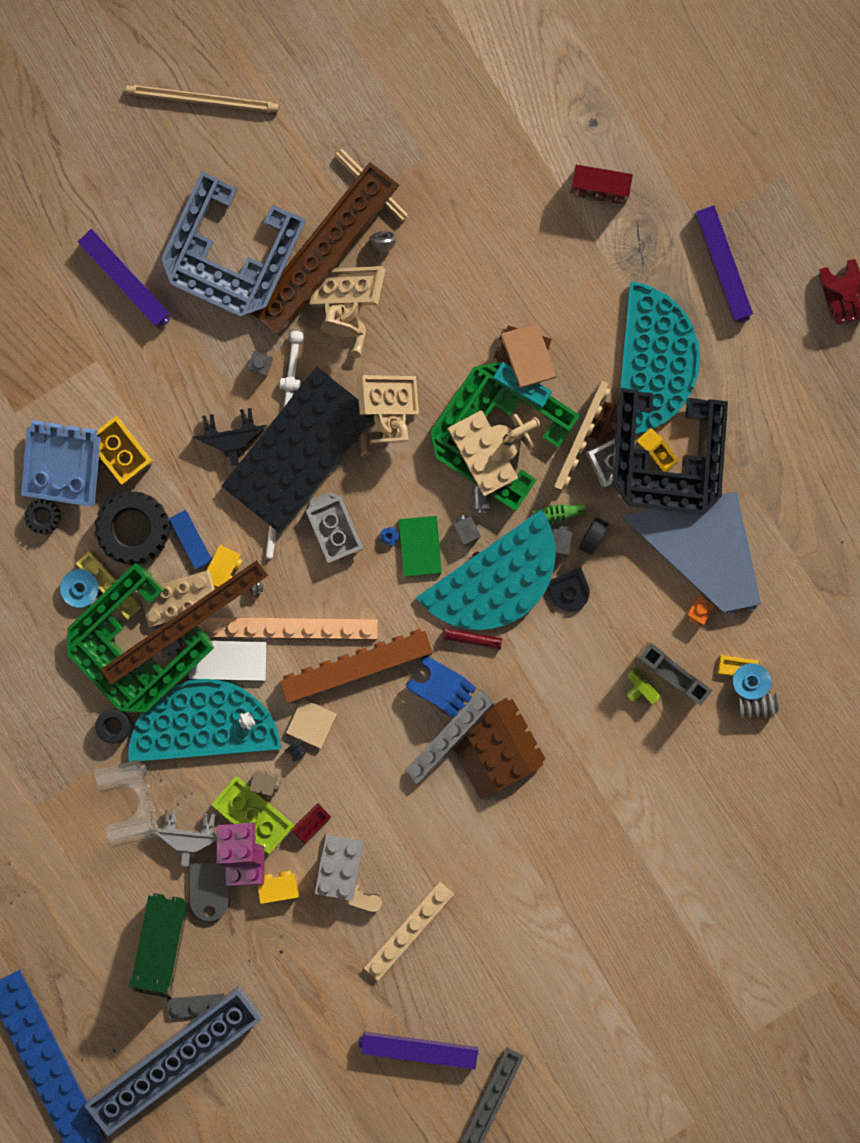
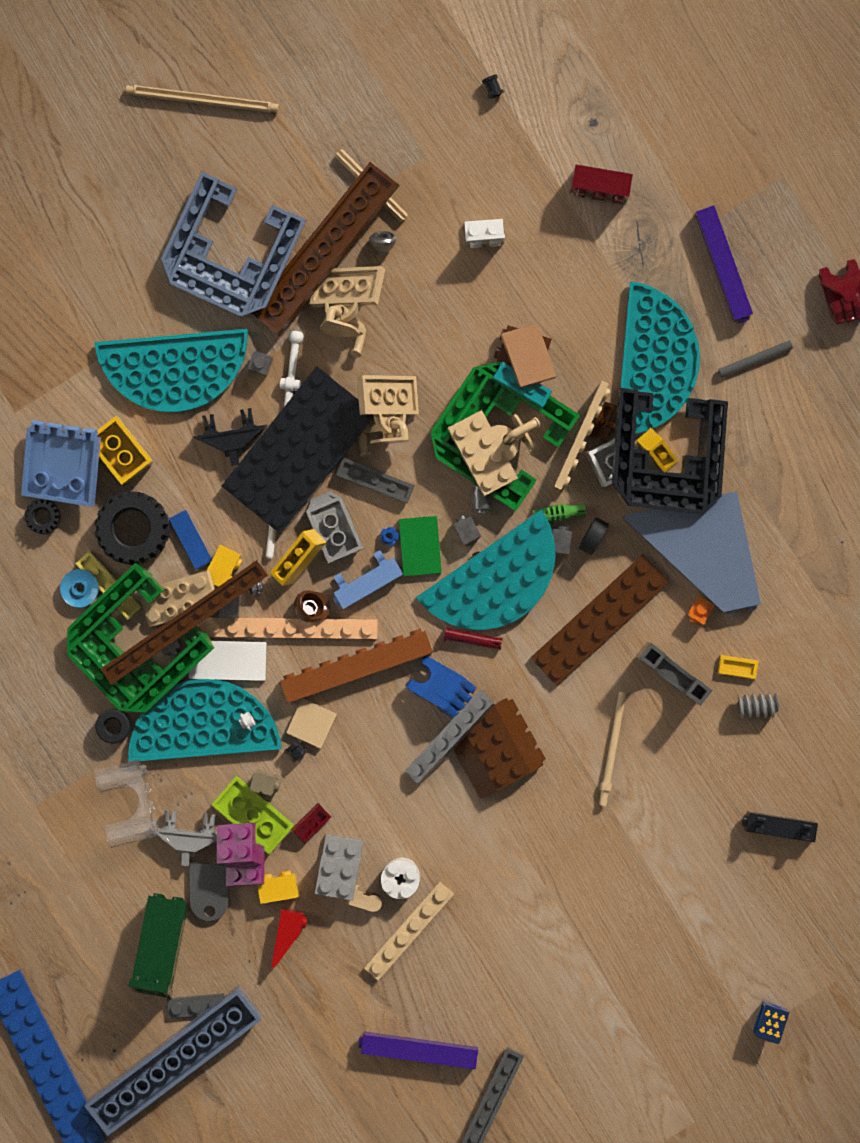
(124, 279): dark purple brick -> none
(174, 370): none -> teal plate
(231, 610): none -> flat silver brick
(289, 929): none -> red slope
(298, 557): none -> yellow brick
(312, 606): none -> reddish brown hat
(367, 583): none -> medium blue brick
(375, 480): none -> dark grey plate
(400, 889): none -> white brick
(484, 232): none -> white bracket
(492, 86): none -> black bush
(570, 590): black tile -> none
(599, 619): none -> reddish brown plate
(606, 785): none -> tan bar
(641, 688): lime tile -> none
(752, 673): dark azure dish -> none
(756, 358): none -> dark grey piece
(771, 1022): none -> dark blue piece
(780, 826): none -> black brick

